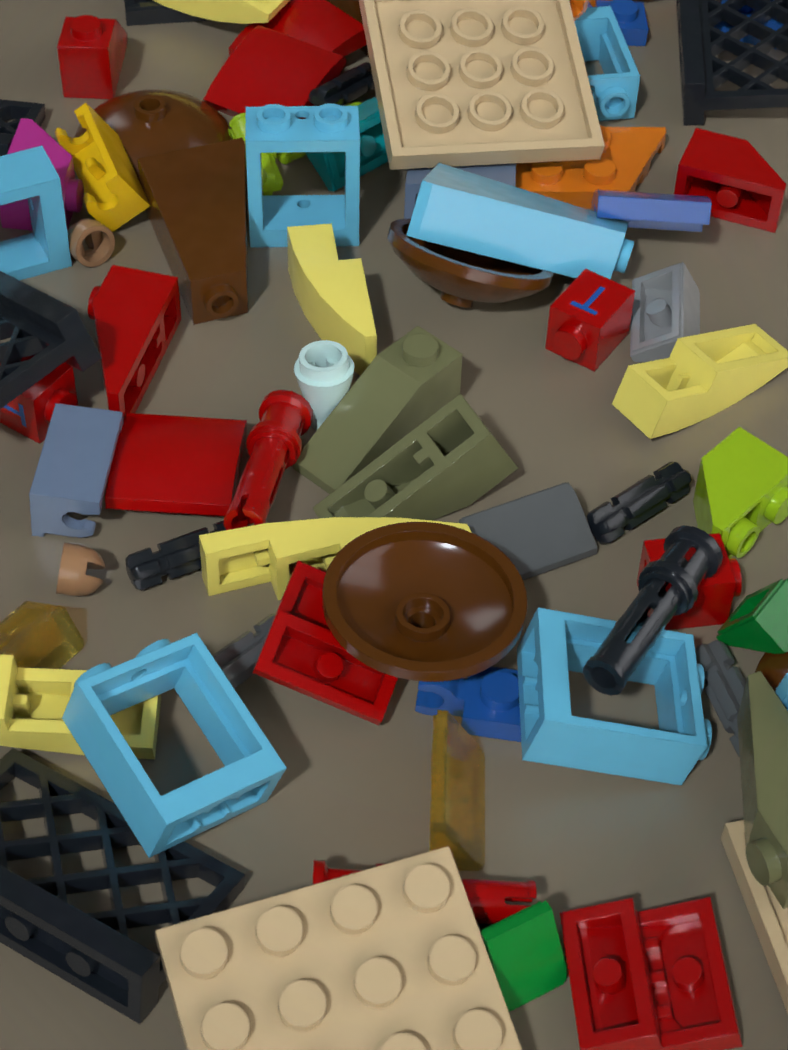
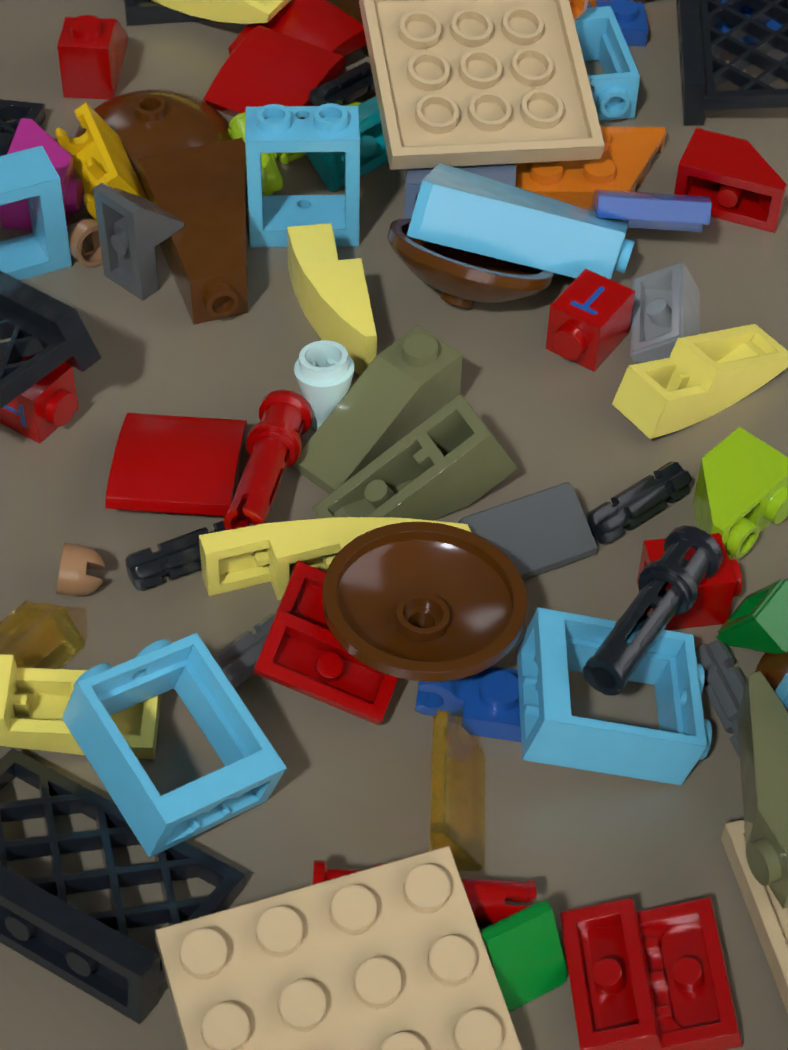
(73, 469): sand blue hinge -> none
(128, 237): none -> dark grey slope
(134, 325): red slope -> none

